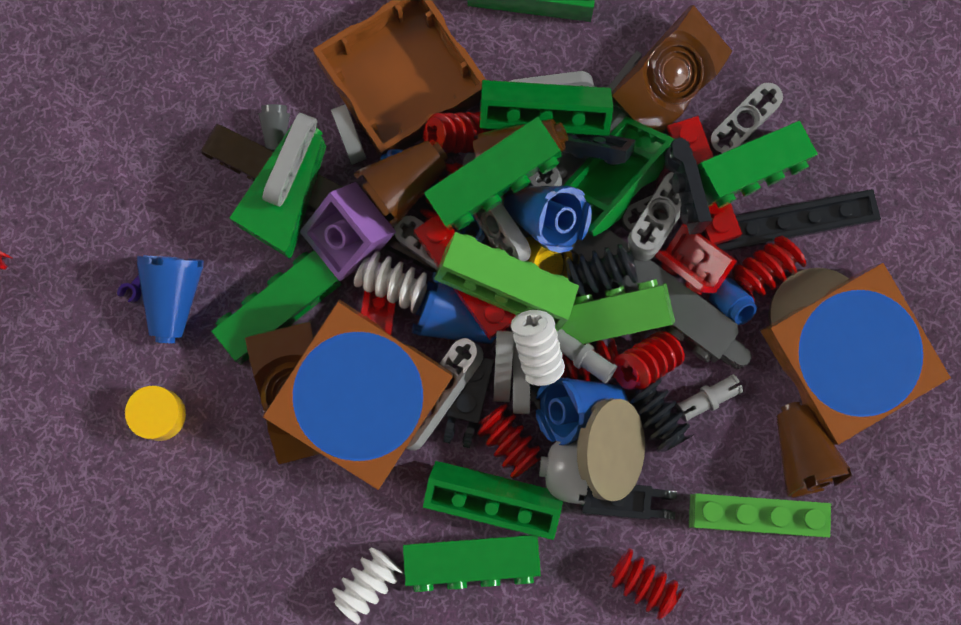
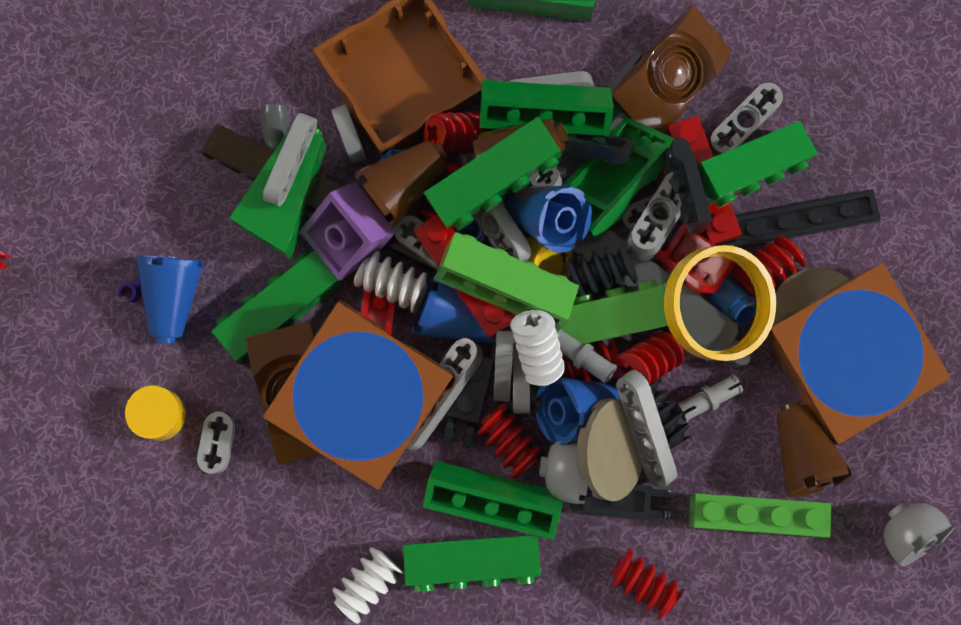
(208, 441): none -> light grey beam
(646, 429): none -> light grey beam
(765, 301): none -> yellow piece
(914, 531): none -> light grey cylinder

